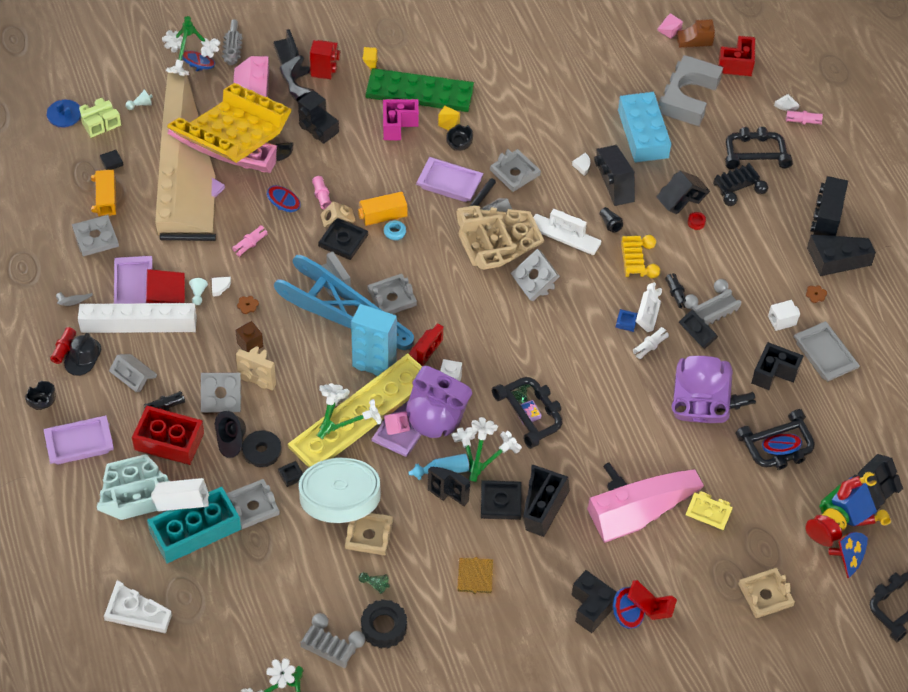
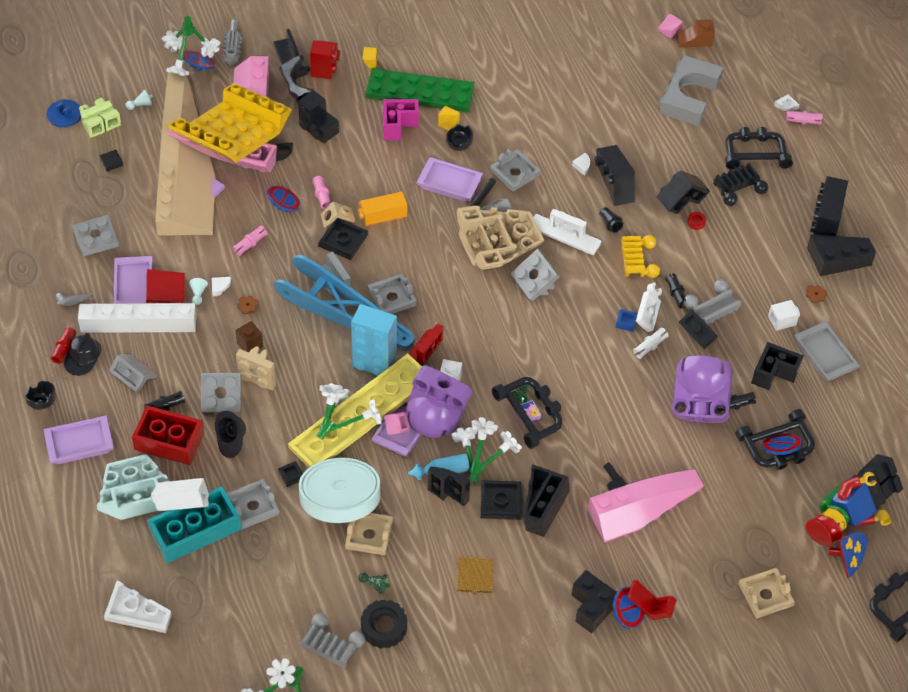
(105, 192): light orange brick -> none
(187, 236): black bar -> none
(258, 439): black tile -> none
(394, 224): medium azure piece -> none
(644, 127): medium azure brick -> none
(709, 510): light yellow bracket -> none
(739, 59): red brick -> none

